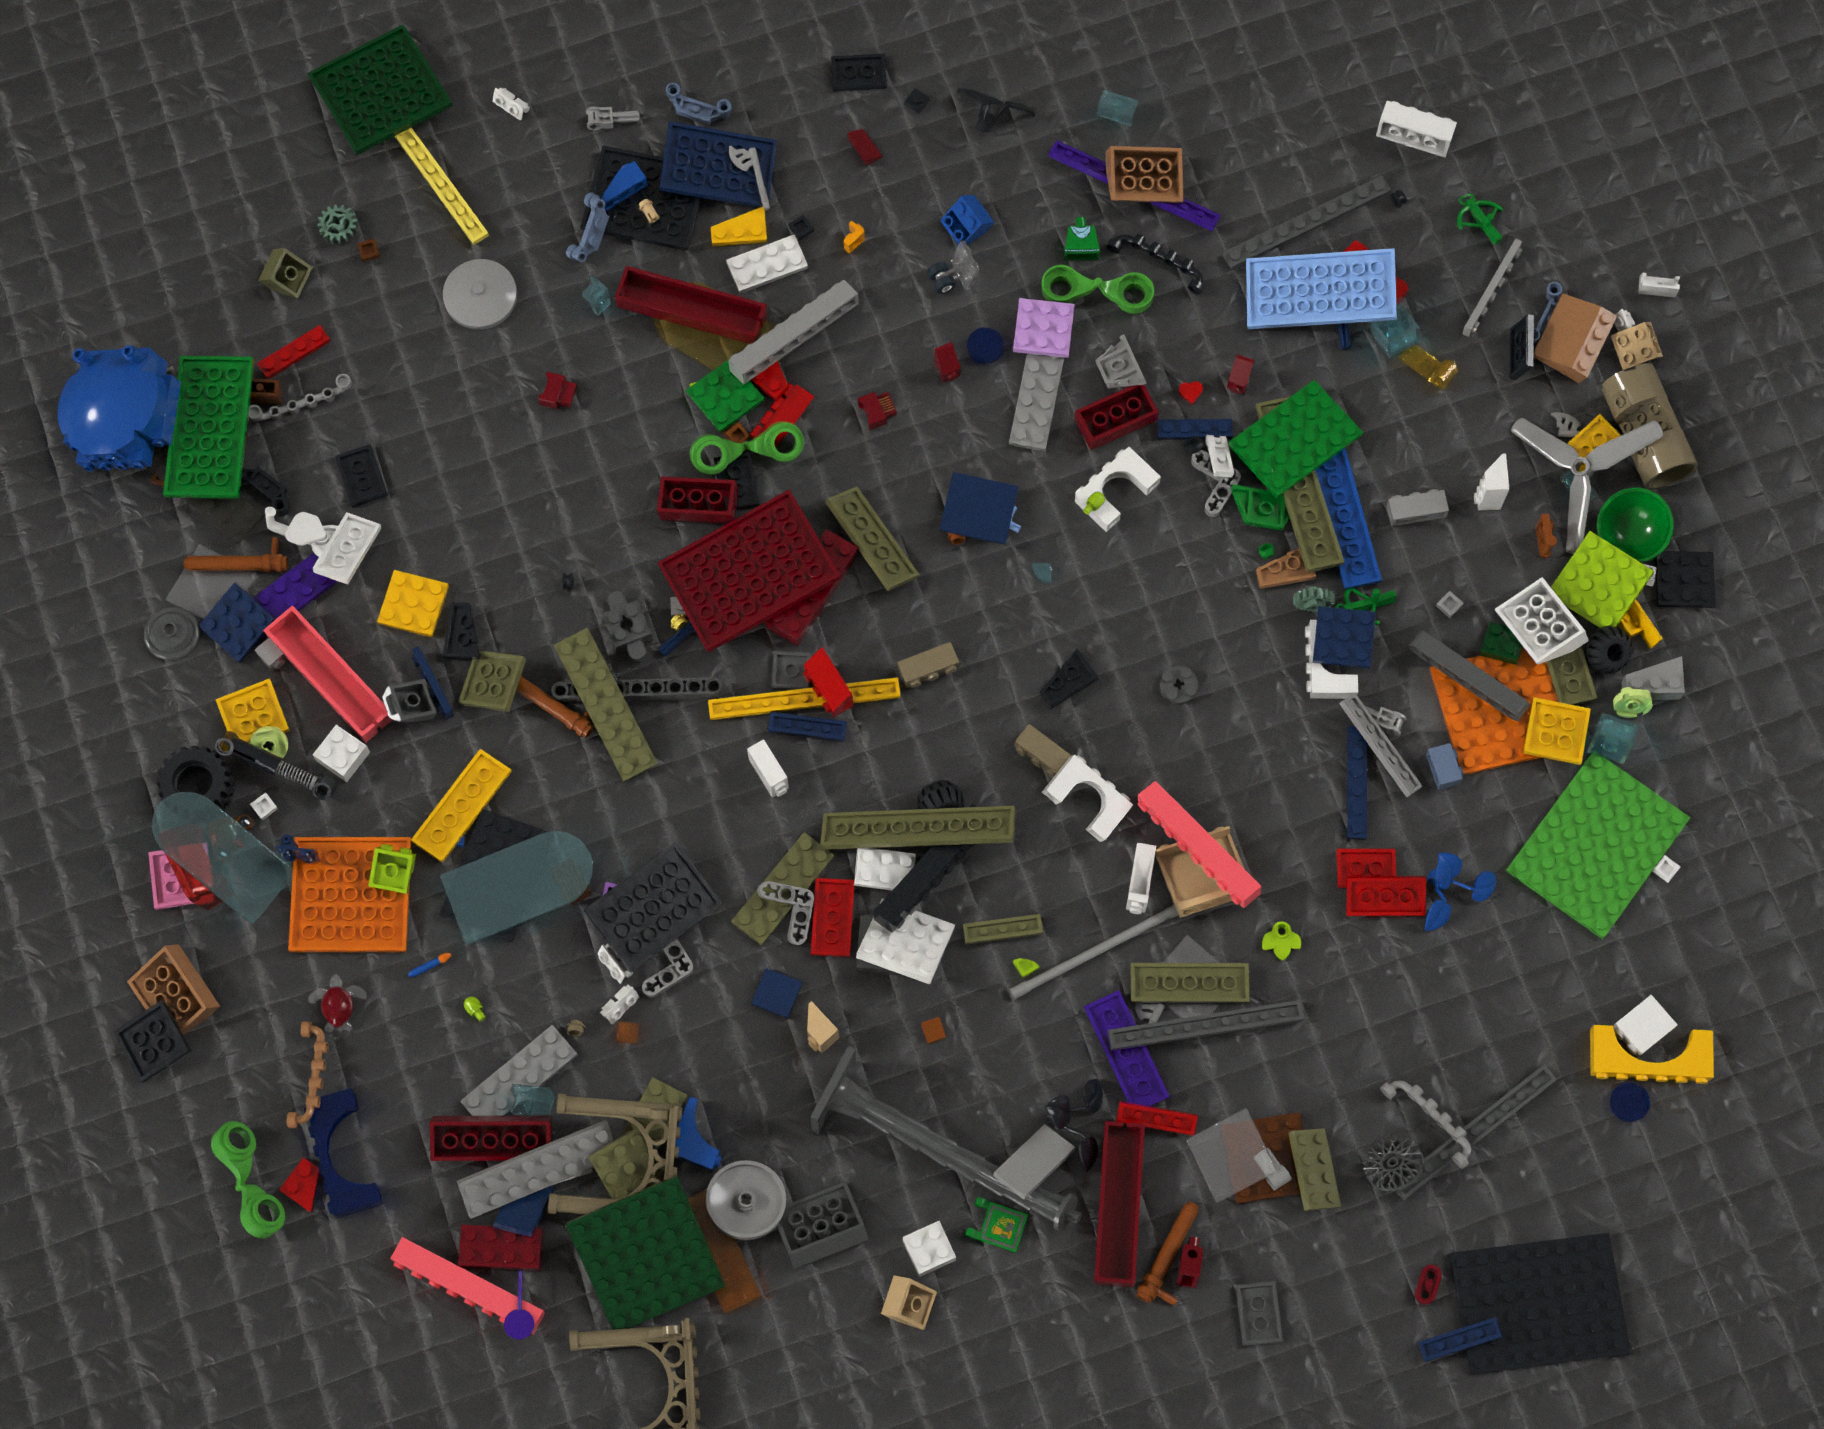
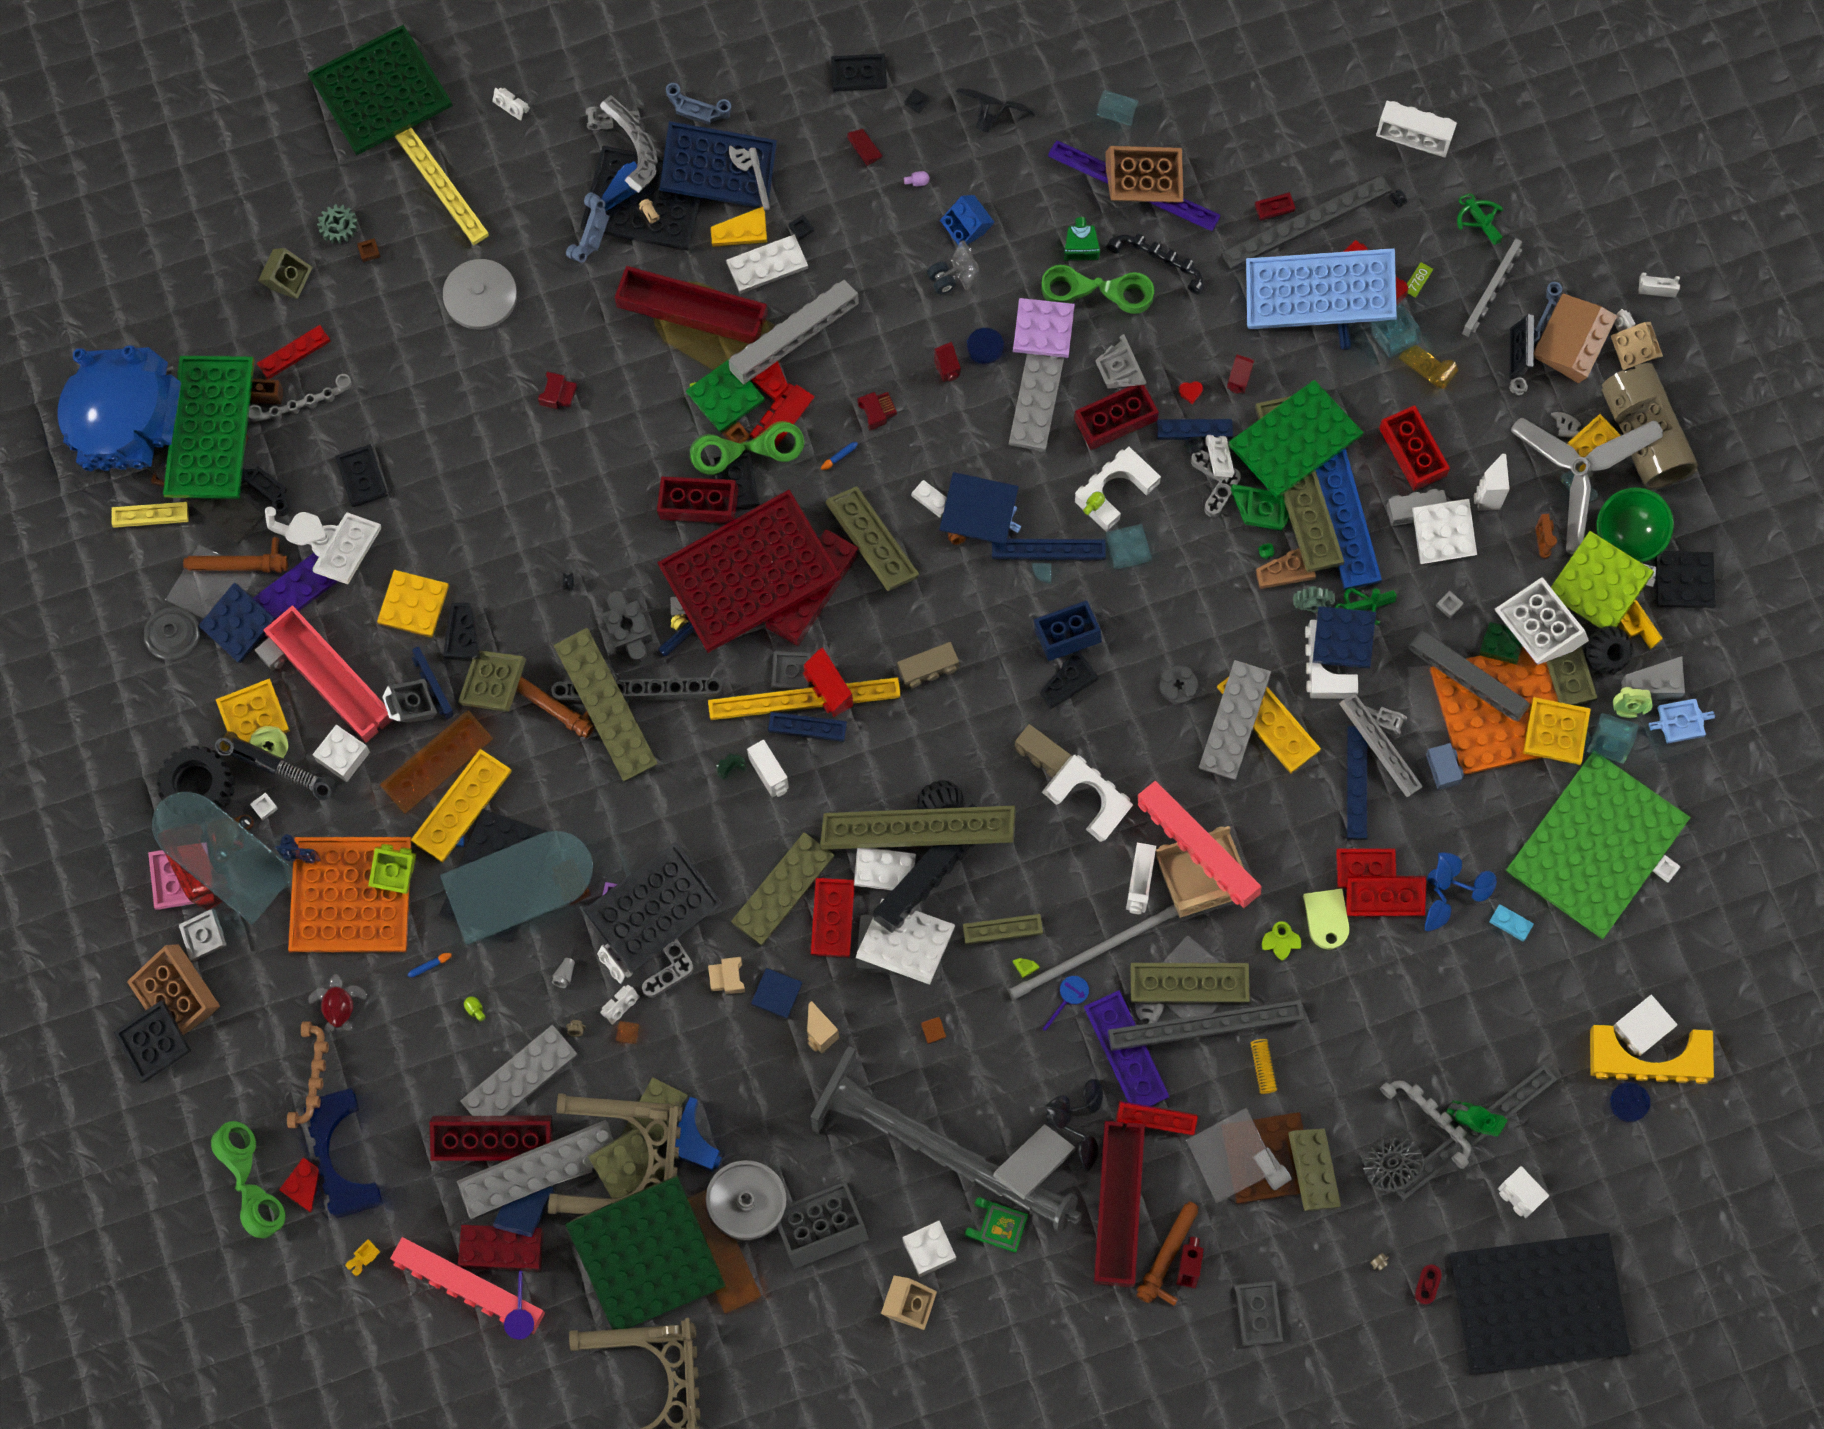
(150, 514): none -> light yellow plate
(202, 935): none -> light grey hinge
(363, 1255): none -> yellow plate
(436, 762): none -> clear orange arch
(531, 1100): clear light blue panel -> none
(563, 974): none -> light grey cone
(597, 295): clear light blue panel -> none
(645, 149): none -> light grey plate
(725, 766): none -> clear green bracket
(726, 976): none -> tan piece
(798, 906): light grey beam -> none
(838, 456): none -> blue piece
(855, 238): light orange bracket -> none
(917, 179): none -> lavender cylinder
(930, 498): none -> white plate
(1050, 549): none -> dark blue plate
(1067, 630): none -> dark blue brick
(1073, 991): none -> blue piece
(1128, 546): none -> clear light blue plate
(1235, 720): none -> light grey plate
(1265, 1066): none -> yellow piece
(1275, 206): none -> dark red plate
(1281, 732): none -> yellow plate
(1327, 916): none -> yellowish green tile
(1379, 1261): none -> dark tan plate
(1414, 448): none -> red brick
(1418, 279): none -> lime sticker
(1444, 531): none -> white plate
(1460, 1339): dark blue plate -> none
(1476, 1118): none -> green plate
(1511, 922): none -> medium azure plate
(1521, 382): none -> light grey plate
(1522, 1192): none -> white brick
(1681, 721): none -> light blue plate

